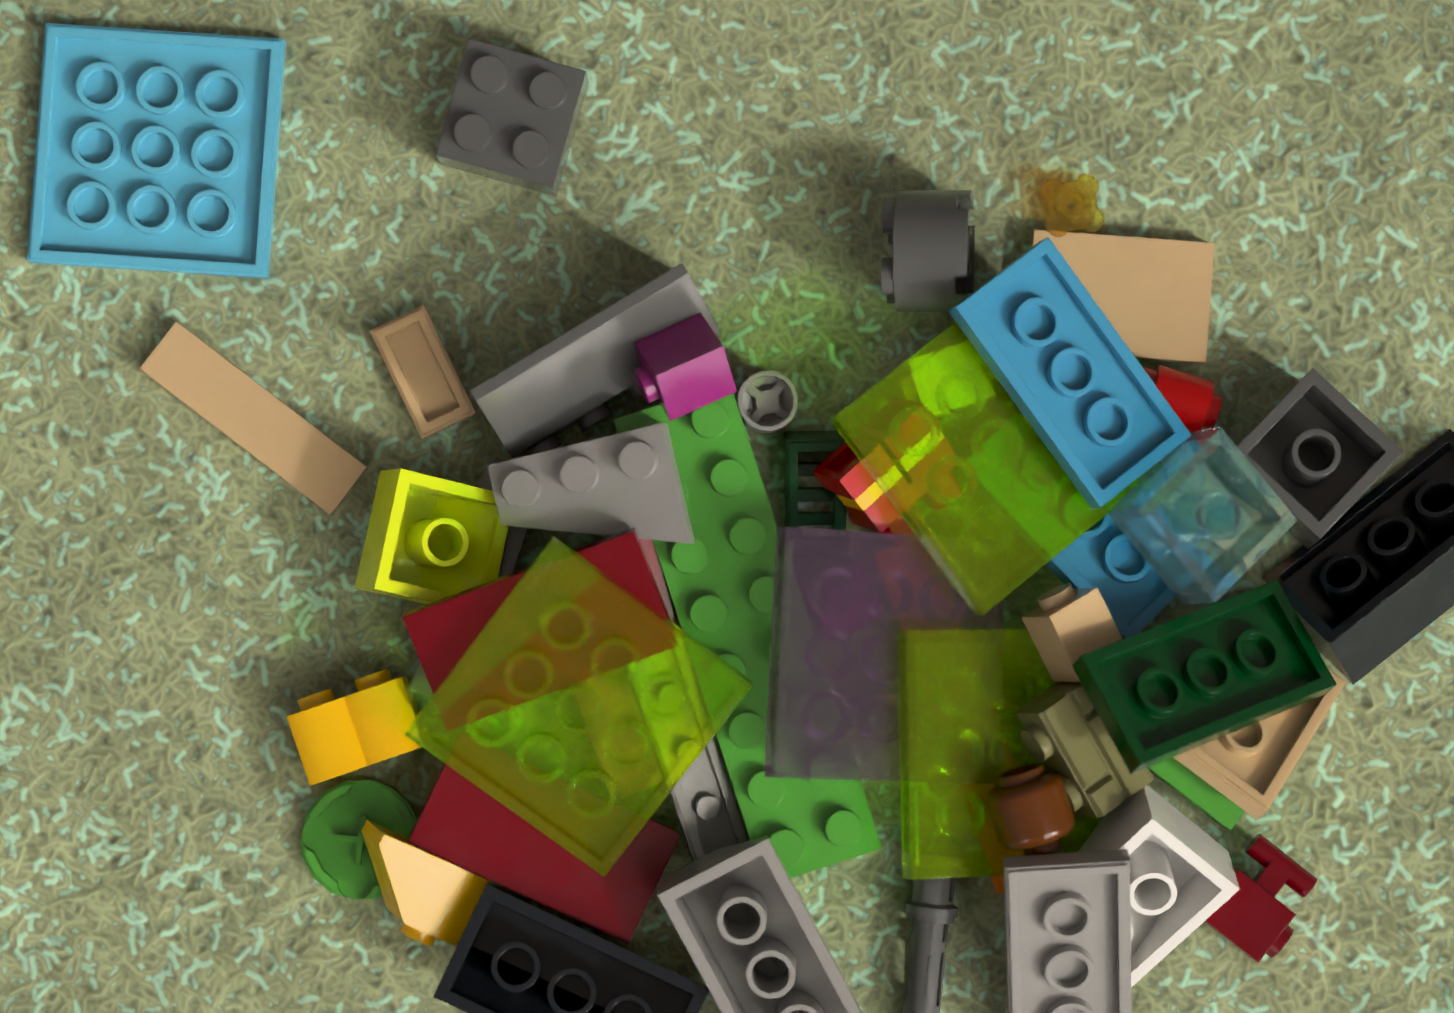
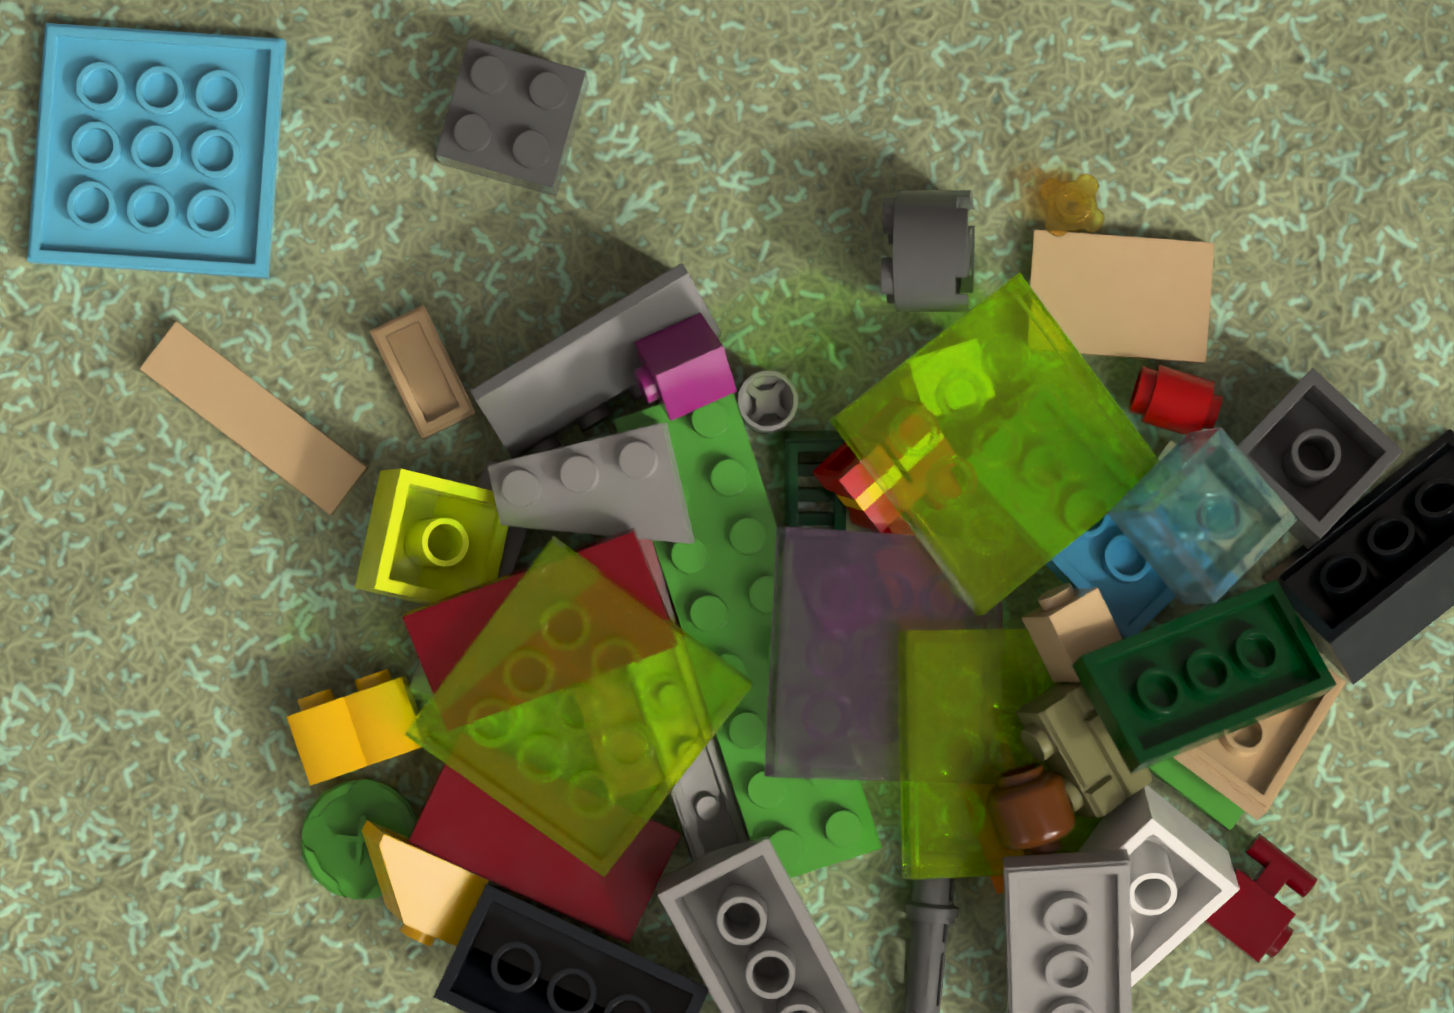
(1070, 373): dark azure plate -> none

